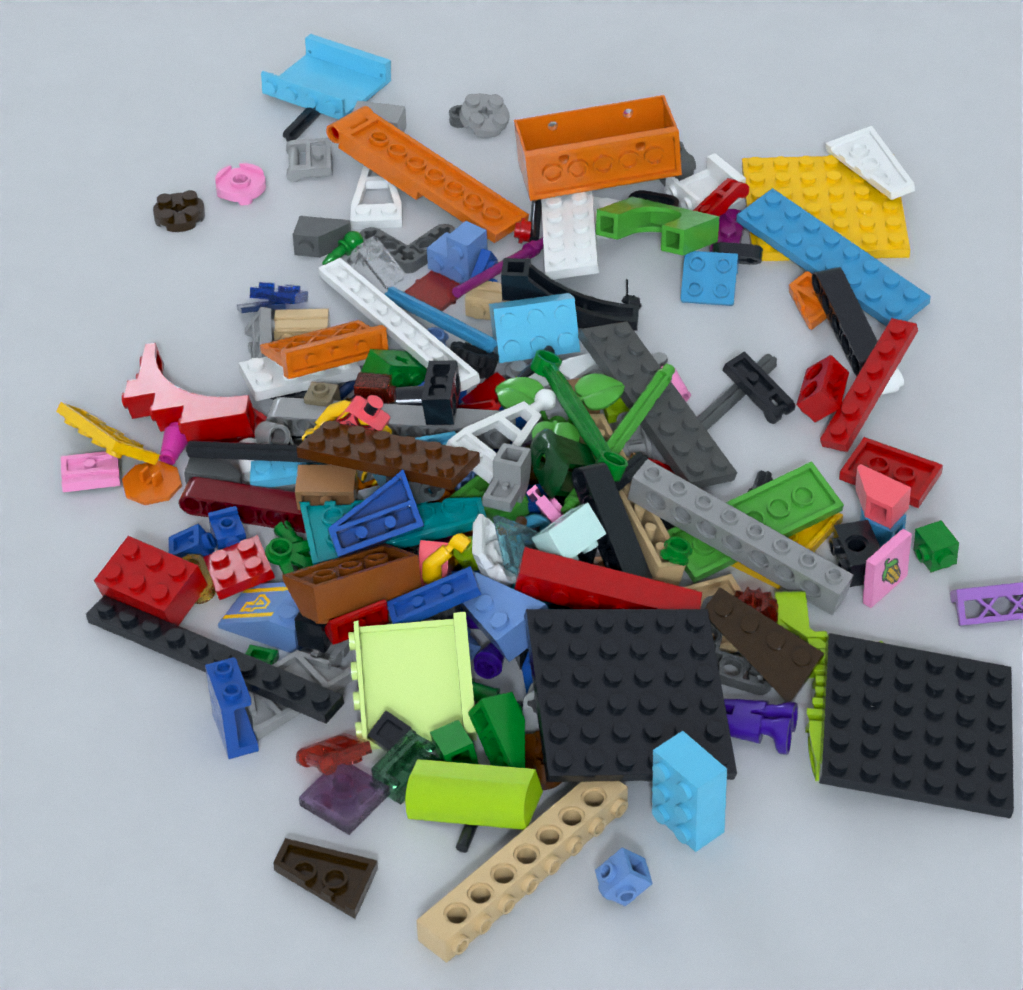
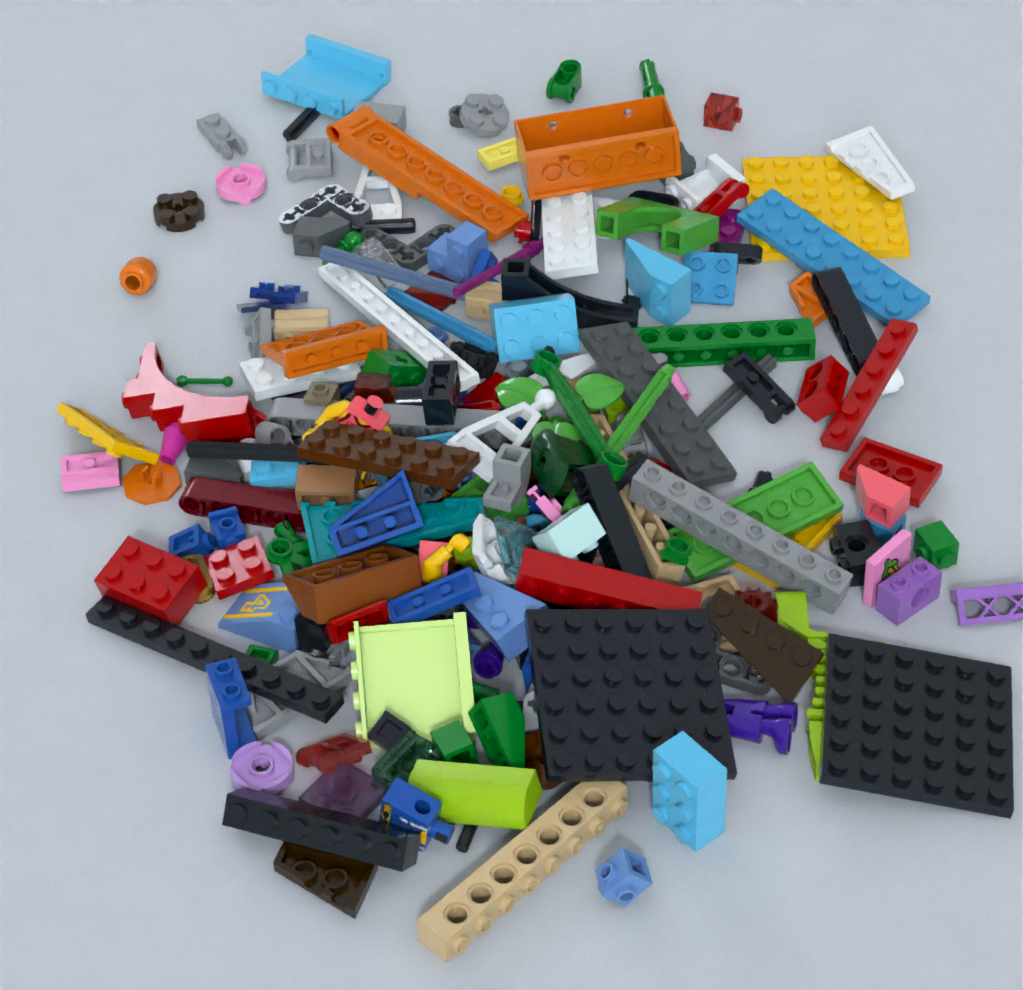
(138, 275): none -> orange head
(183, 381): none -> green hinge
(221, 135): none -> light grey hinge
(254, 754): none -> lavender plate
(322, 829): none -> black brick
(329, 198): none -> dark grey beam
(388, 271): none -> sand blue axle
(389, 226): none -> black axle
(416, 811): none -> blue torso
(498, 154): none -> light yellow plate
(512, 194): none -> yellow plate
(565, 81): none -> green piece
(650, 79): none -> green pin
(658, 282): none -> medium azure slope
(721, 342): none -> green brick
(722, 112): none -> clear red brick
(908, 590): none -> medium lavender brick

